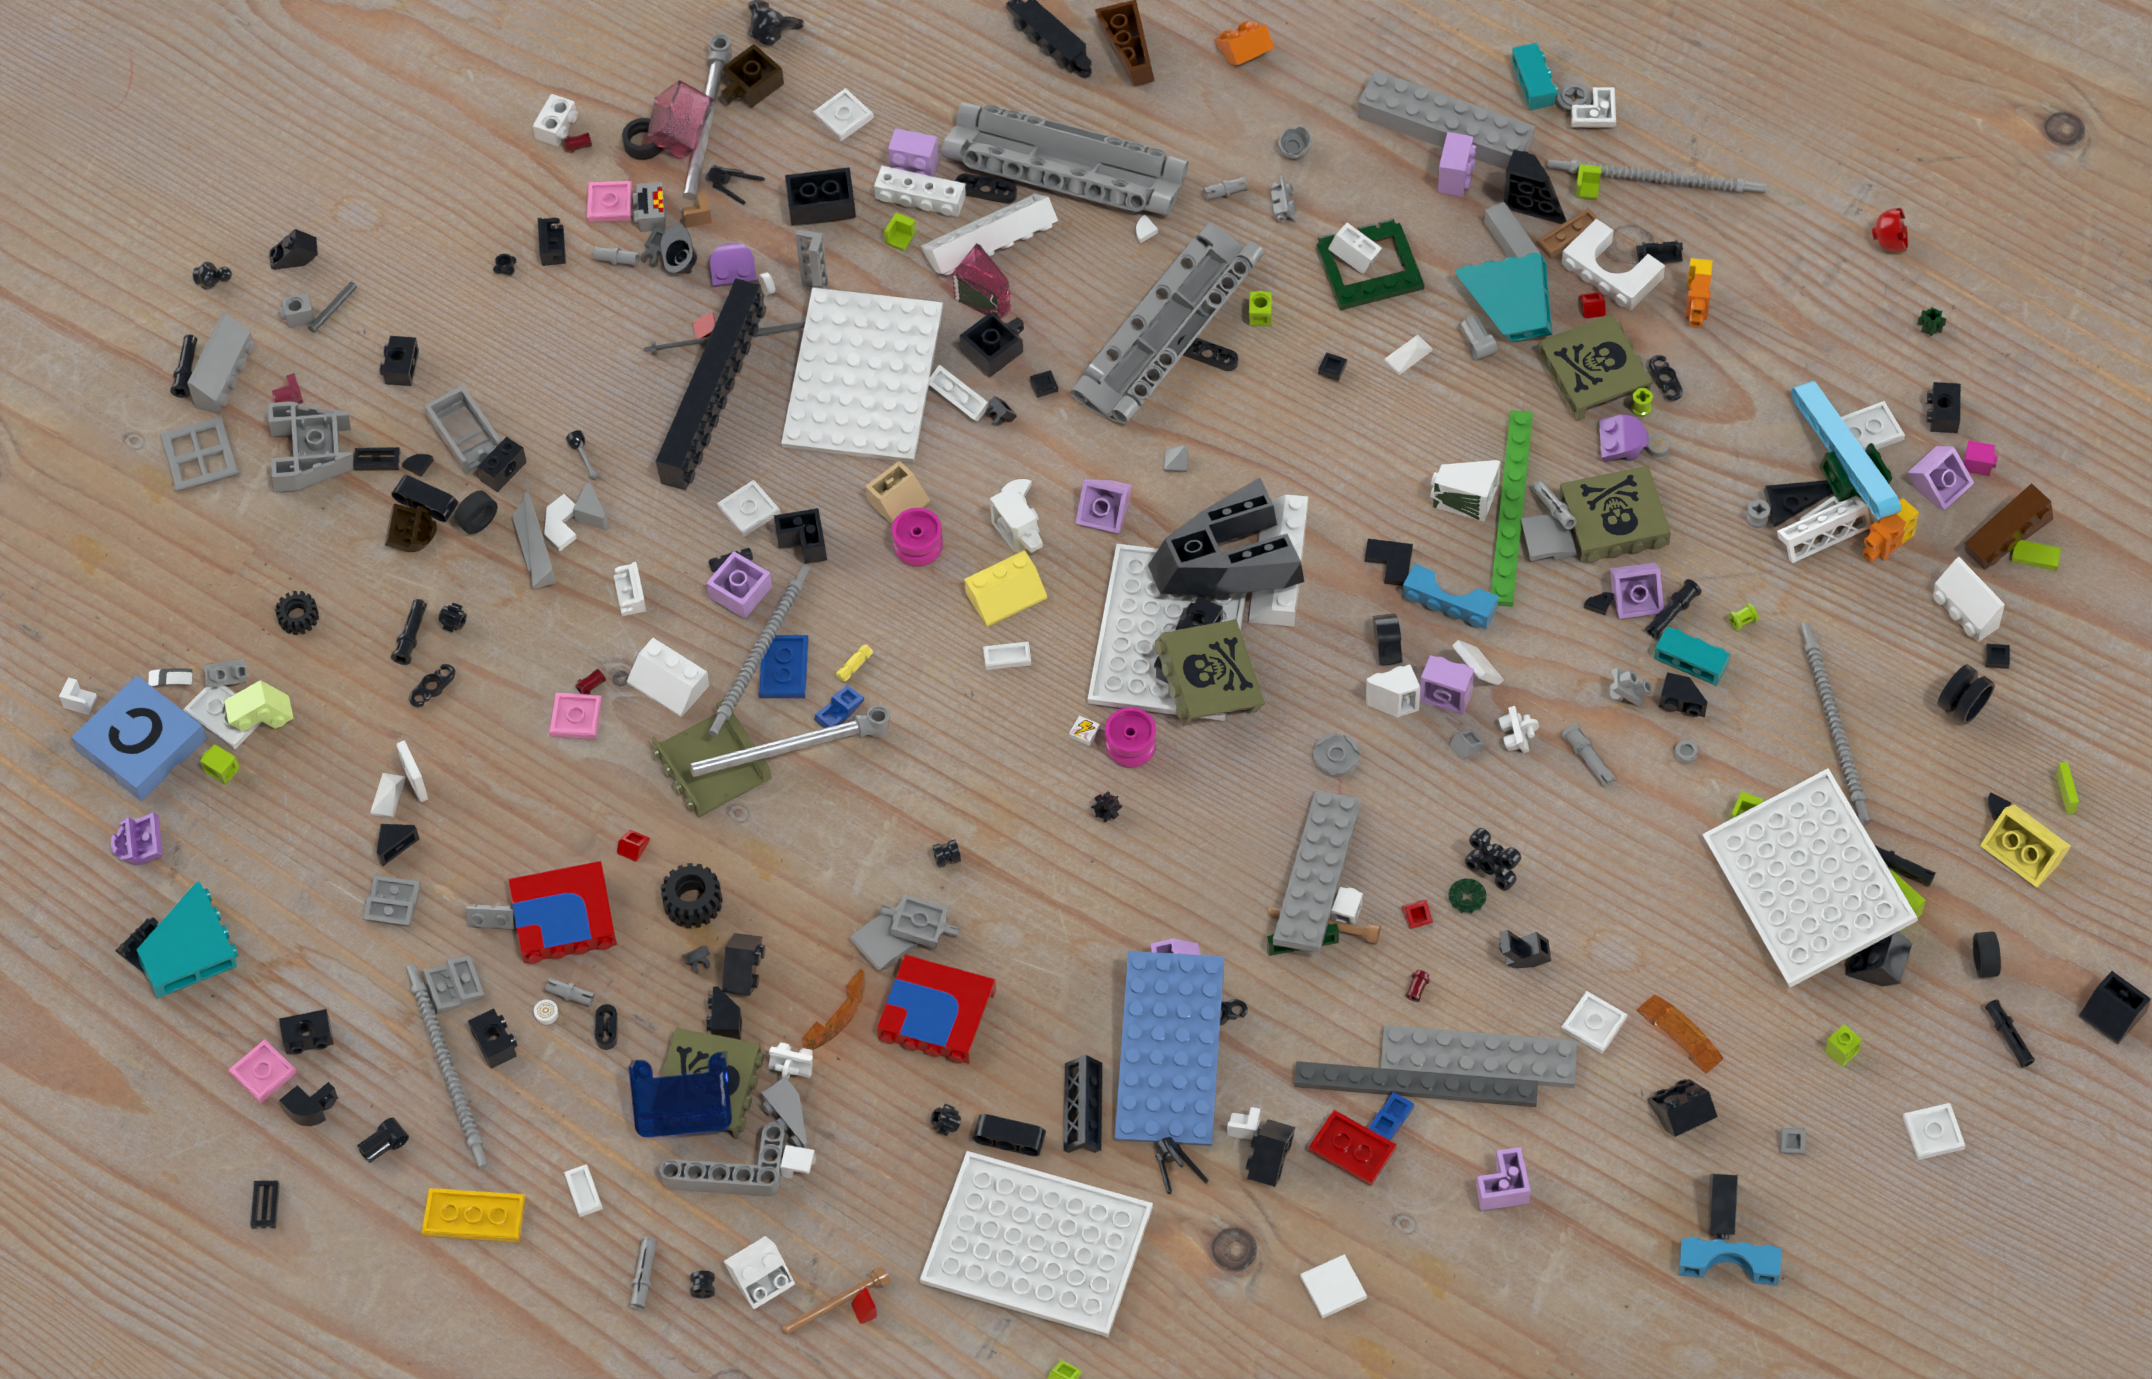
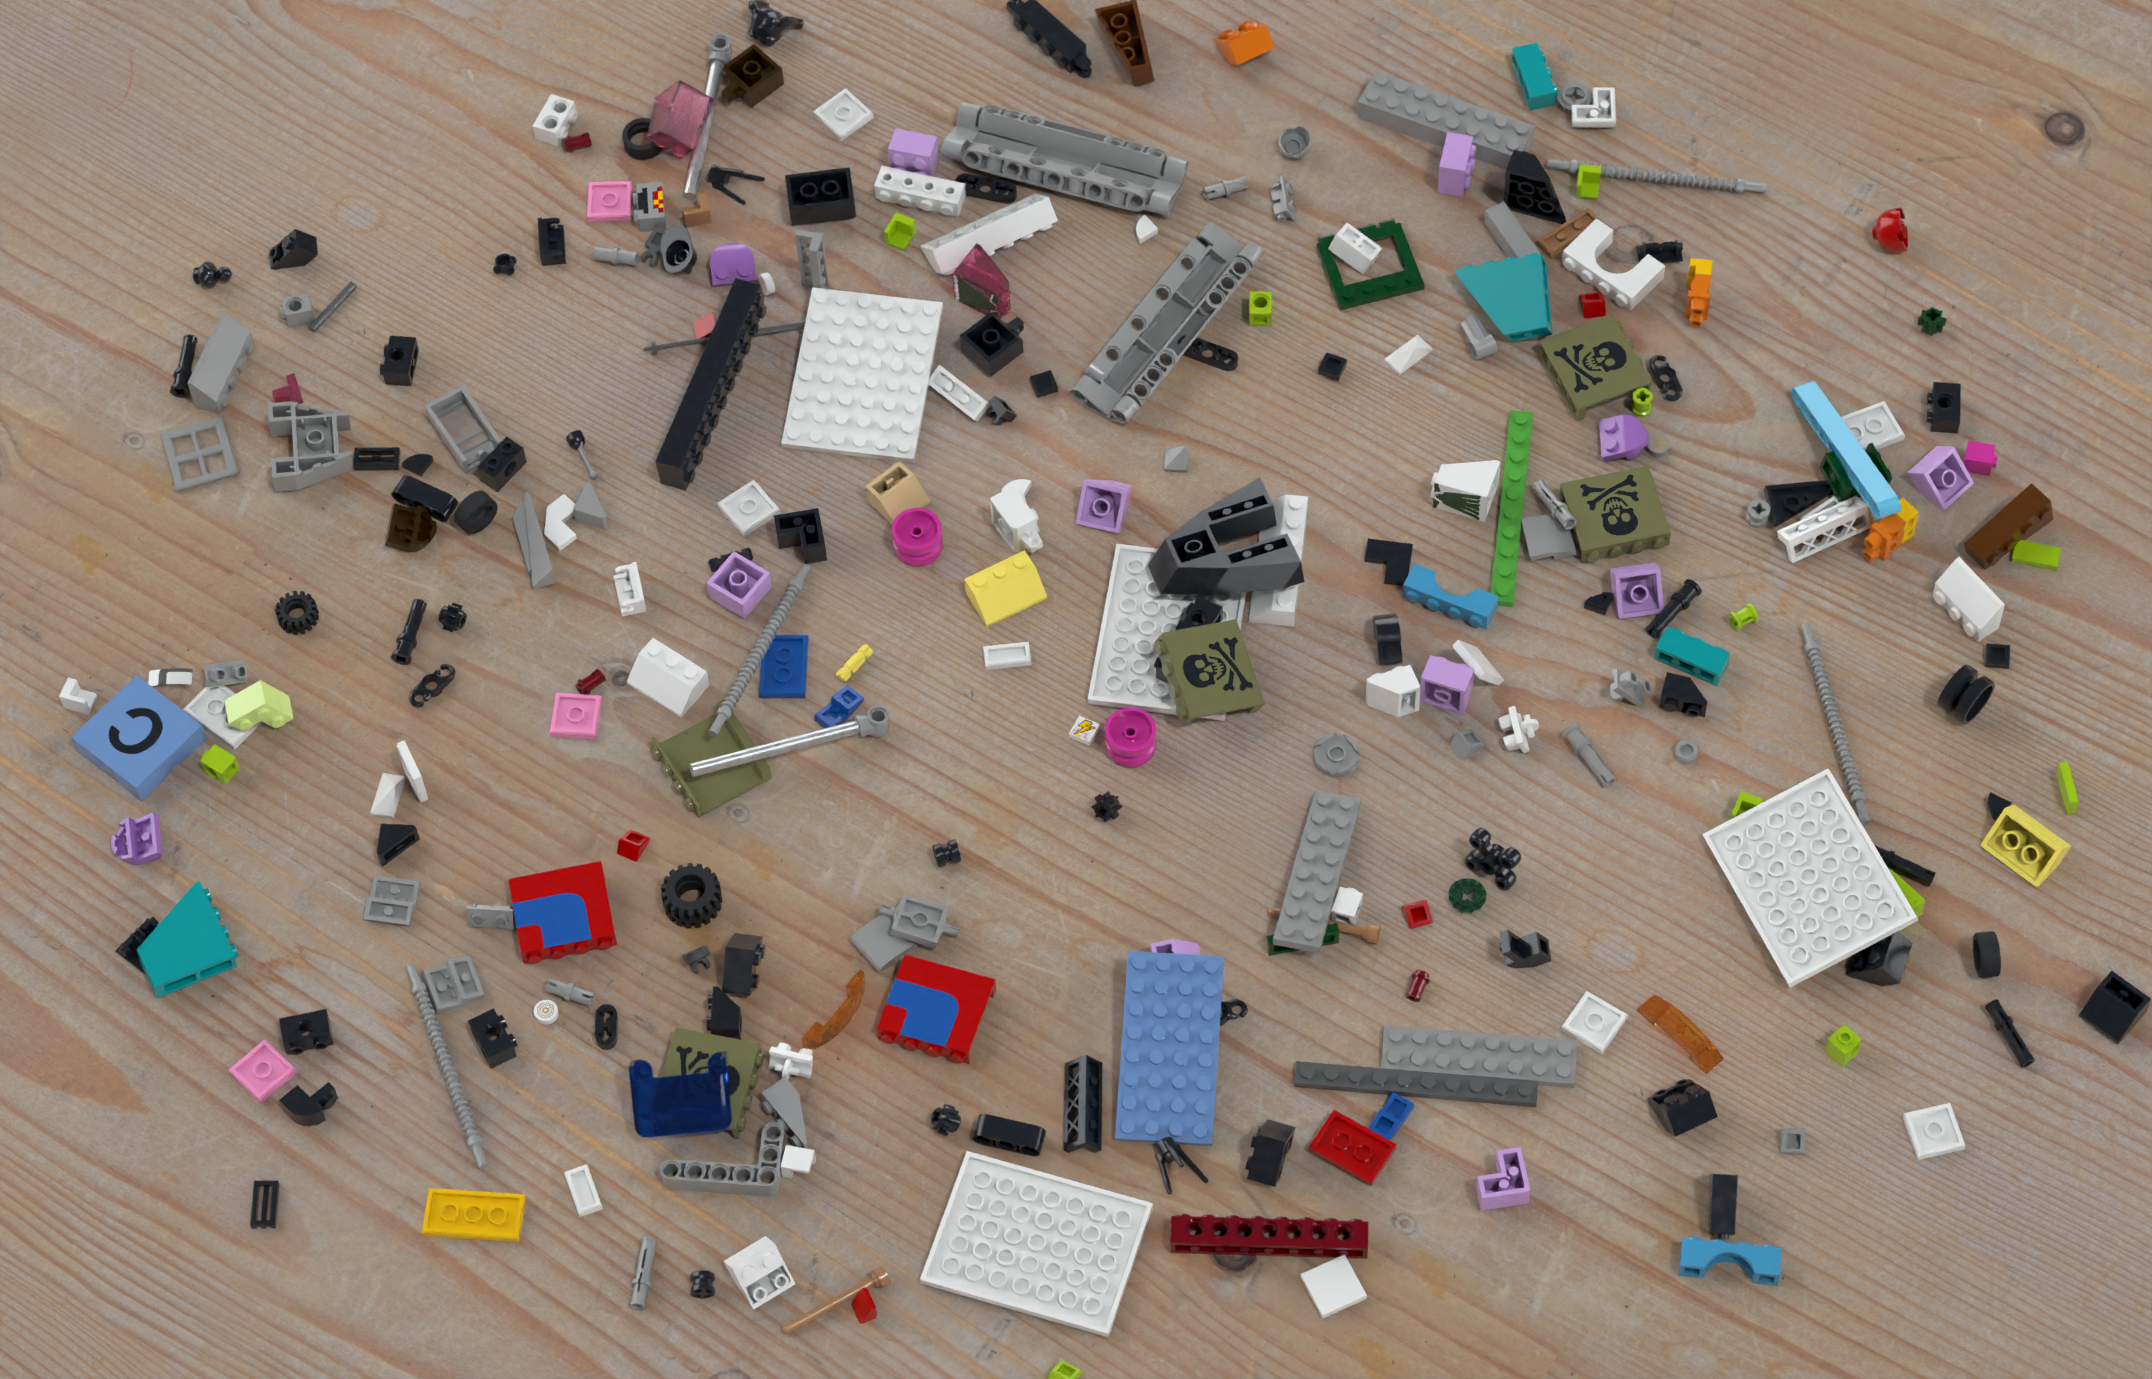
(388, 1136): black piece -> none
(1244, 1125): white panel -> none
(1258, 1245): none -> dark red brick

